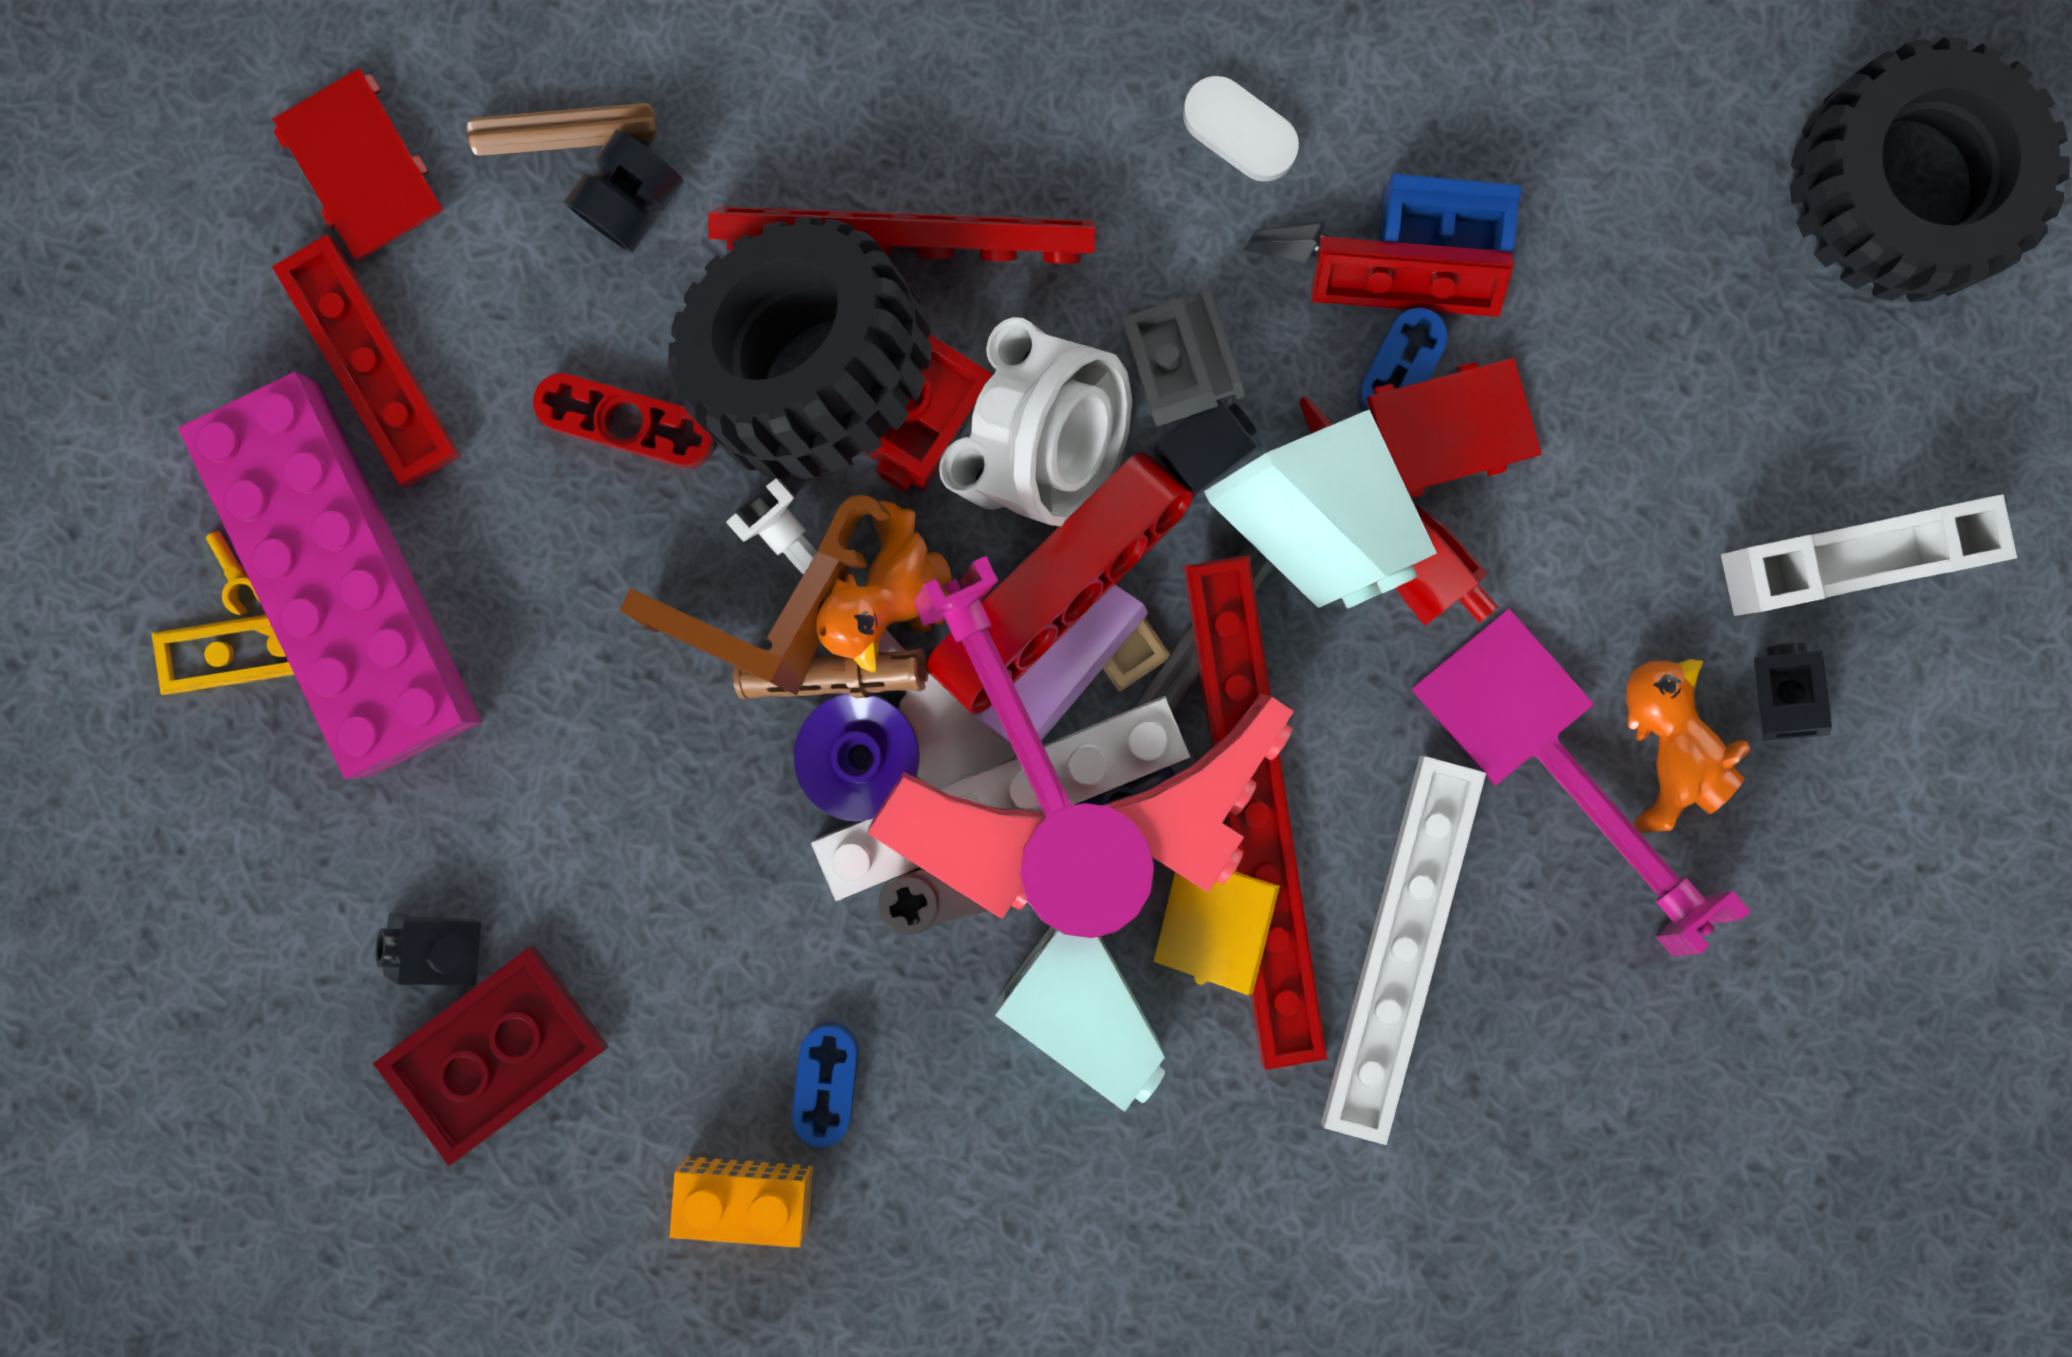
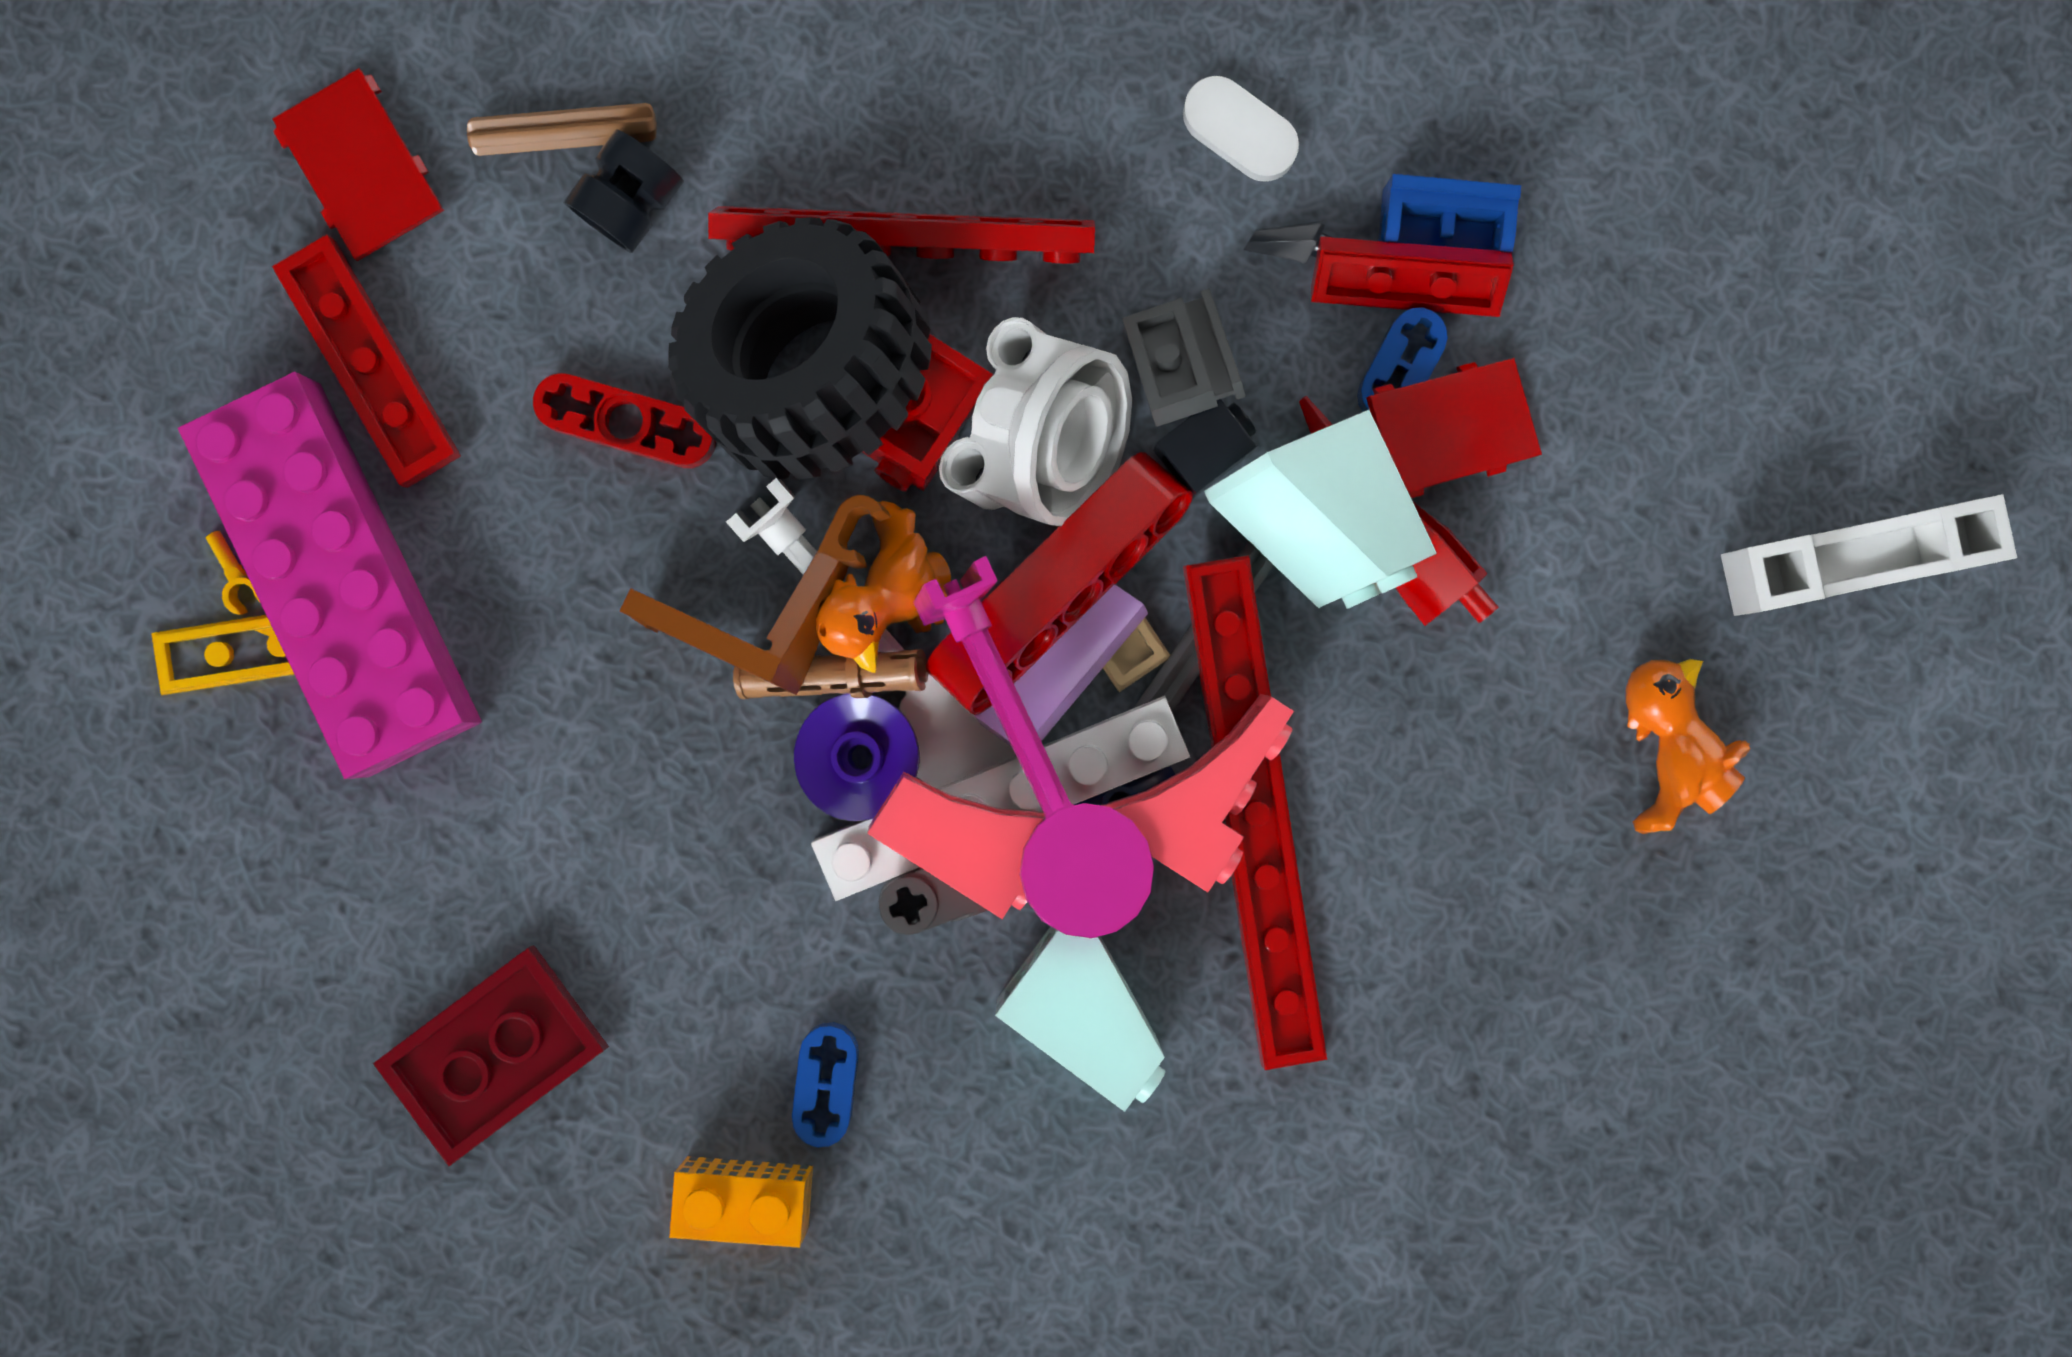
(429, 950): black bracket -> none
(1217, 932): yellow piece -> none
(1403, 950): white plate -> none
(1509, 703): dark pink piece -> none
(1802, 719): black brick -> none
(1992, 121): black tyre -> none

